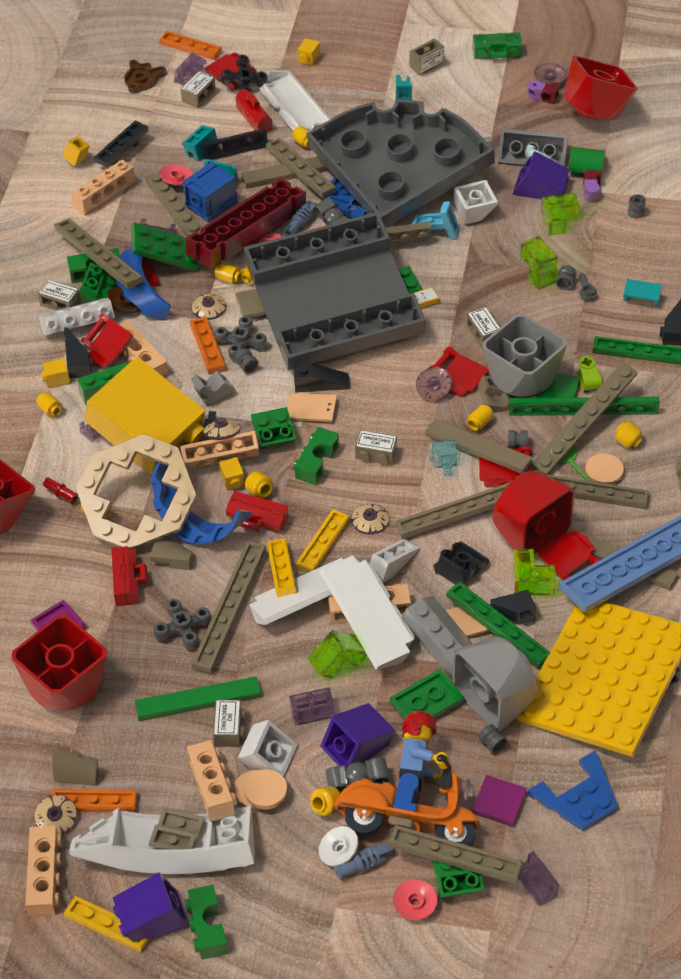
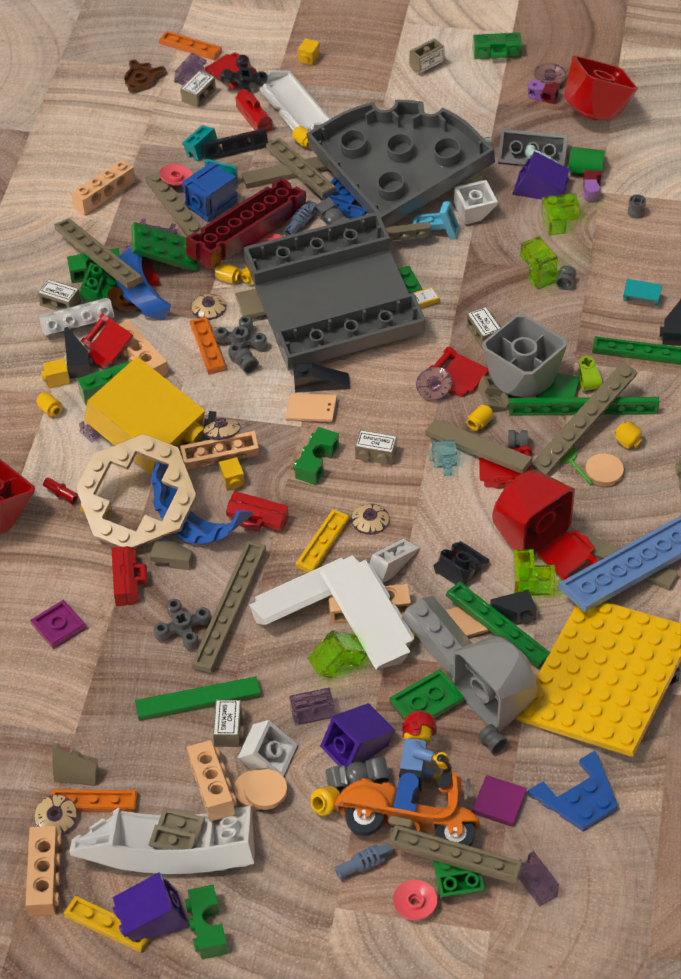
(61, 664): red piece -> none
(76, 150): yellow brick -> none
(118, 146): black hinge -> none
(213, 389): light grey brick -> none
(259, 484): yellow head -> none
(273, 427): green brick -> none
(281, 567): yellow tile -> none
(338, 846): white dish -> none
(403, 88): teal hinge -> none
(448, 512): dark tan plate -> none
(587, 290): dark grey plate -> none
(606, 492): dark tan tile -> none

